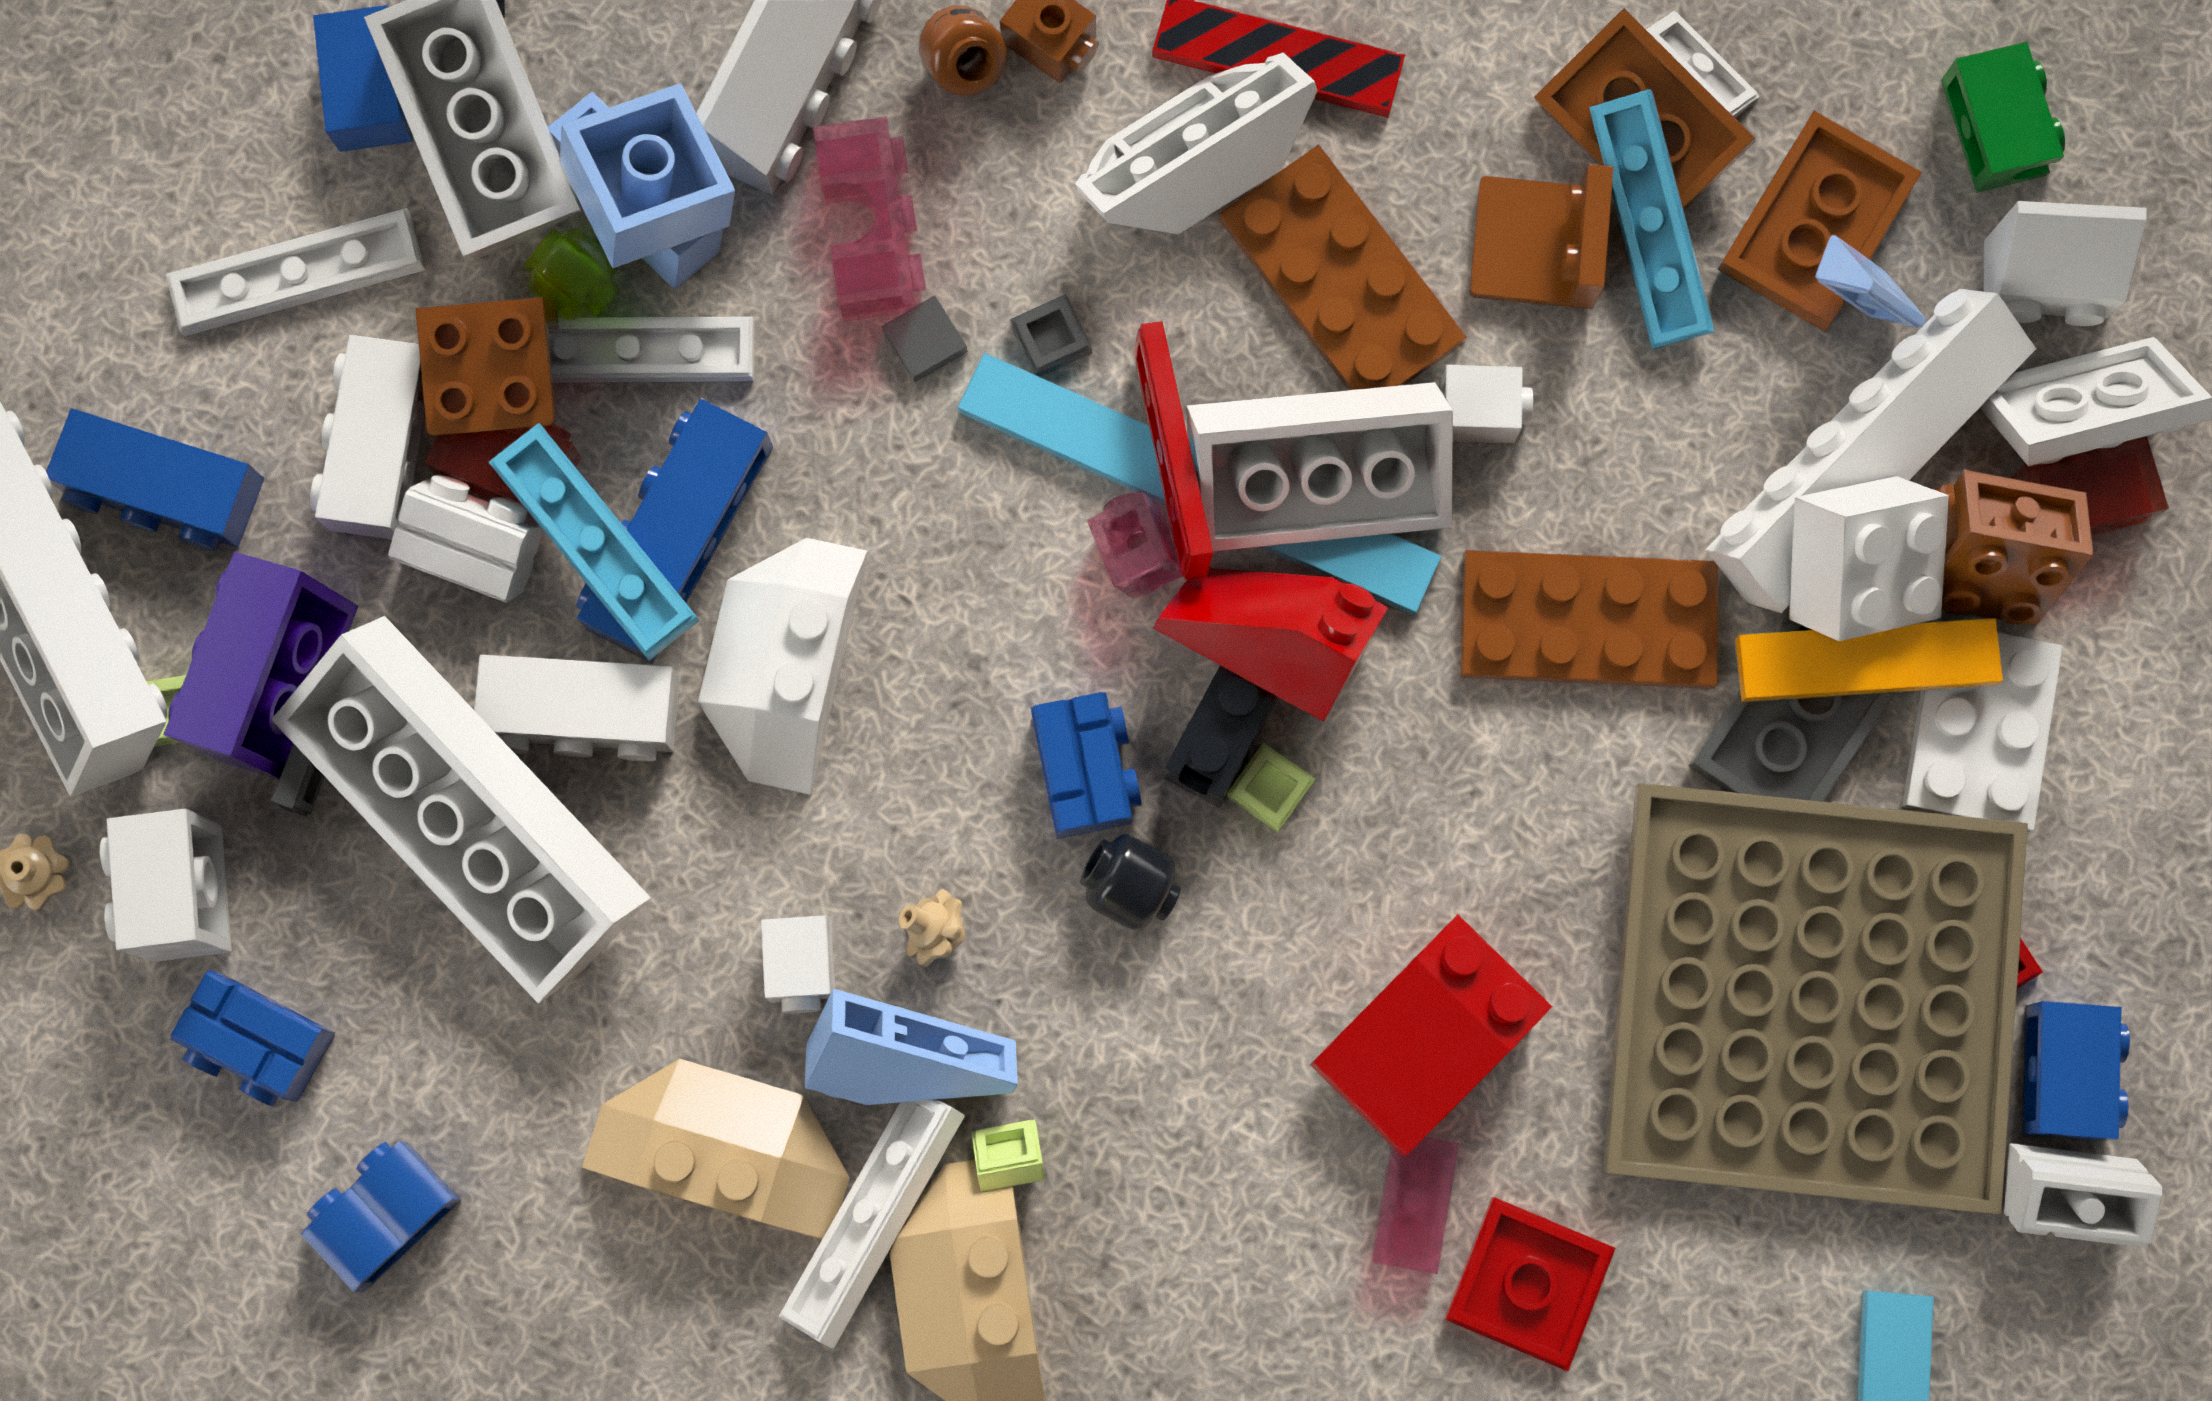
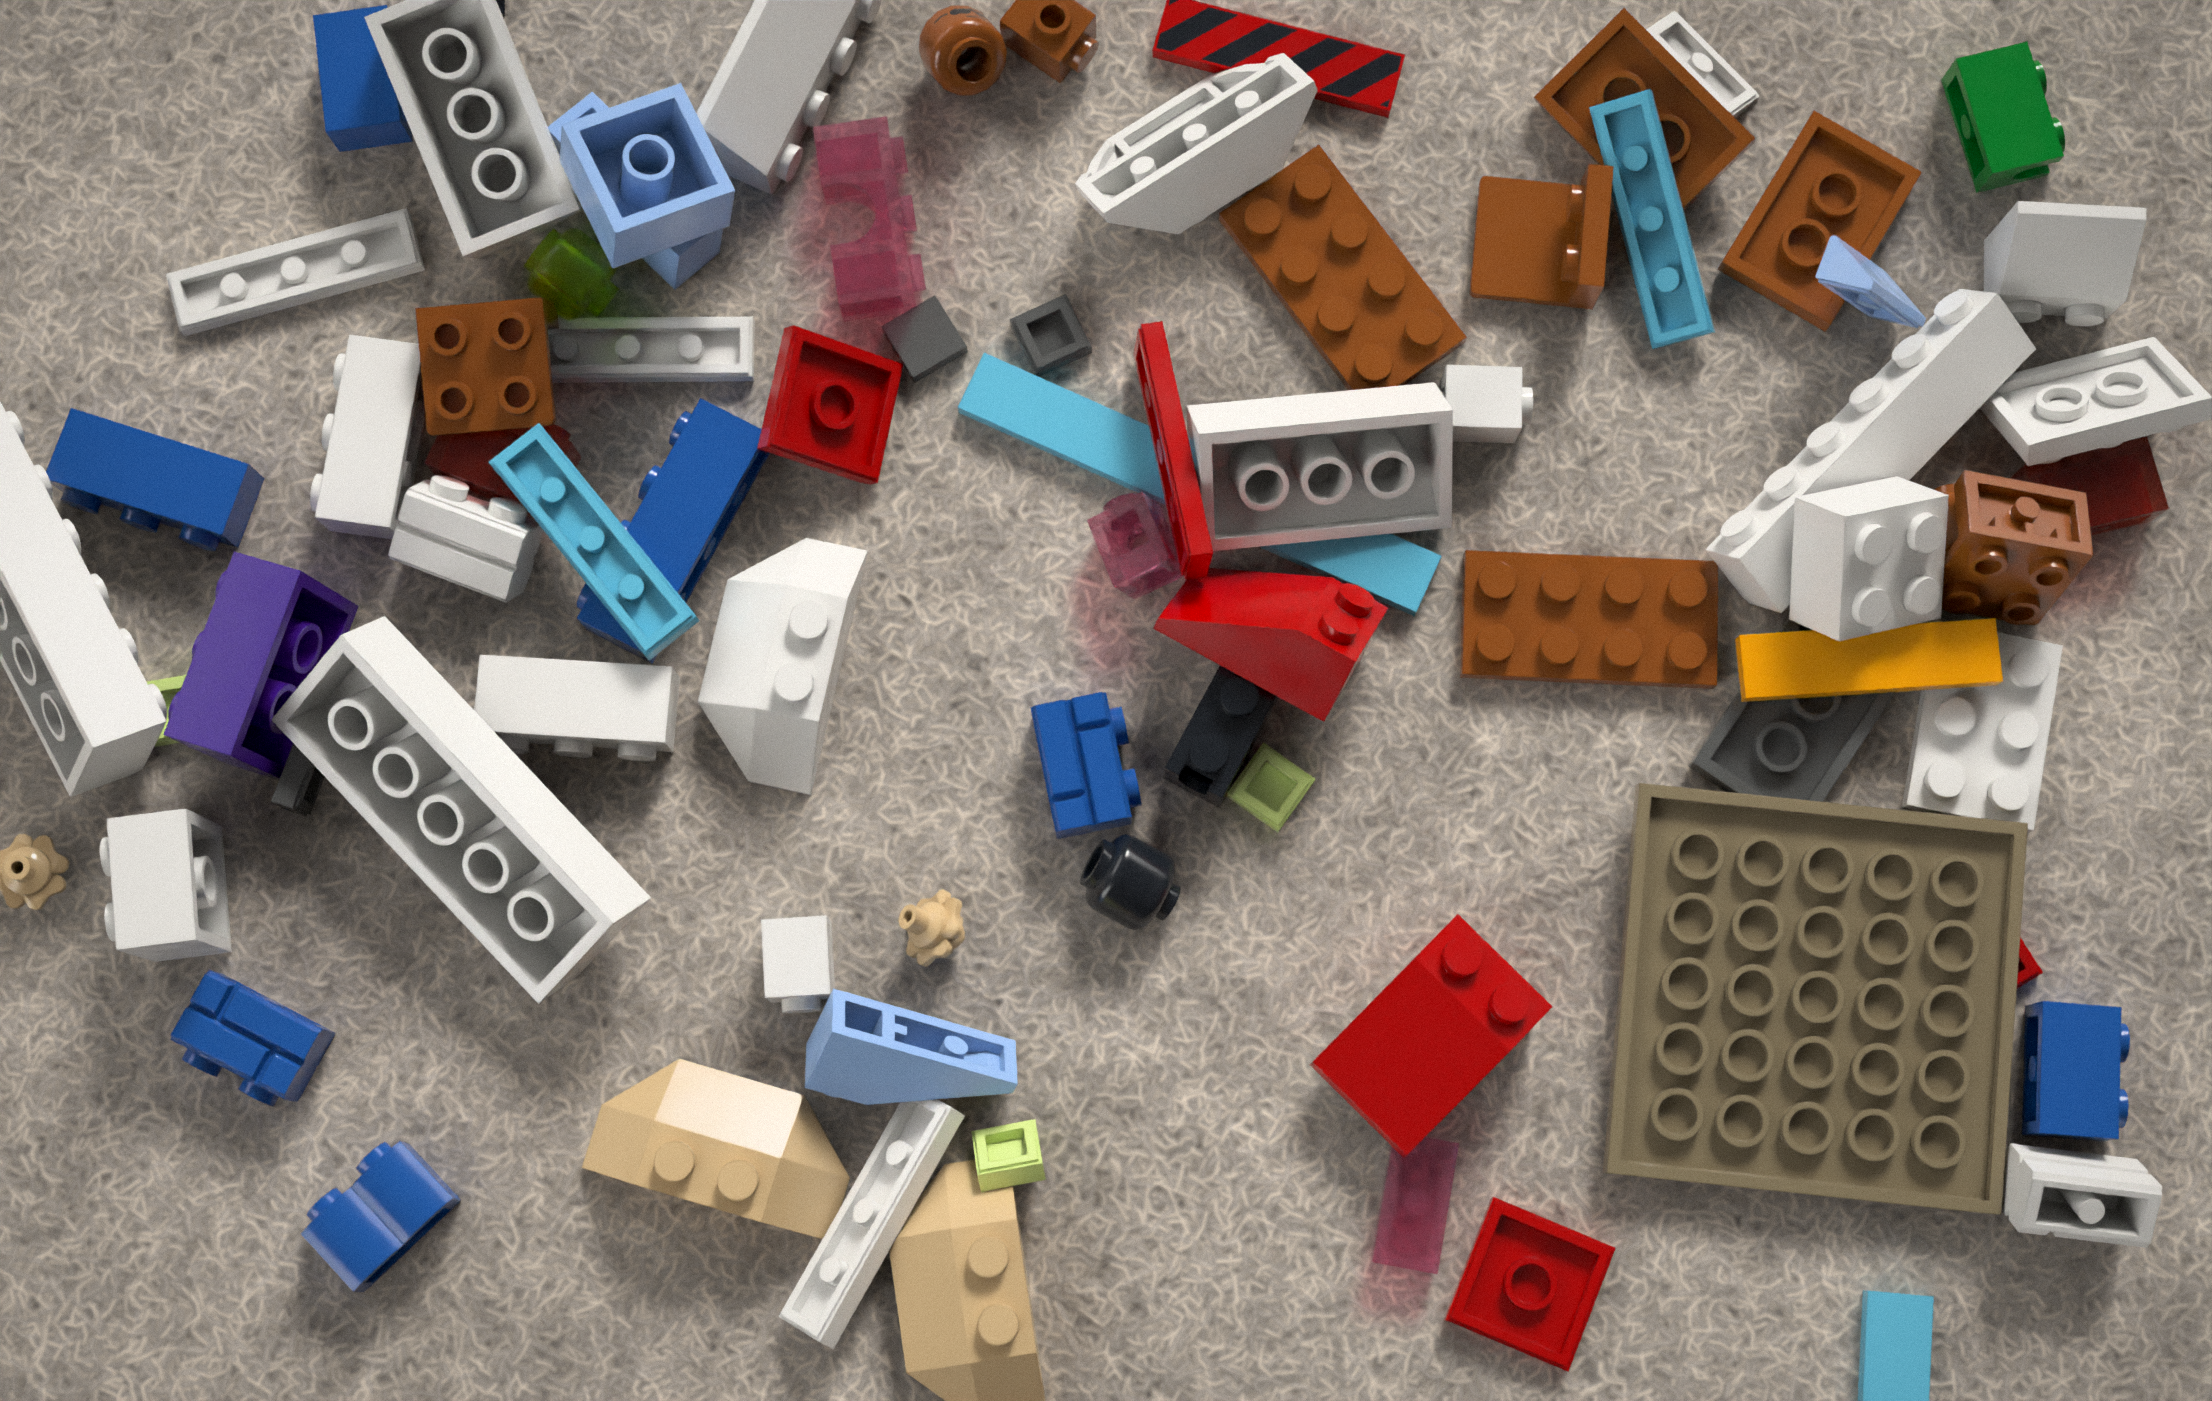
(830, 405): none -> red tile

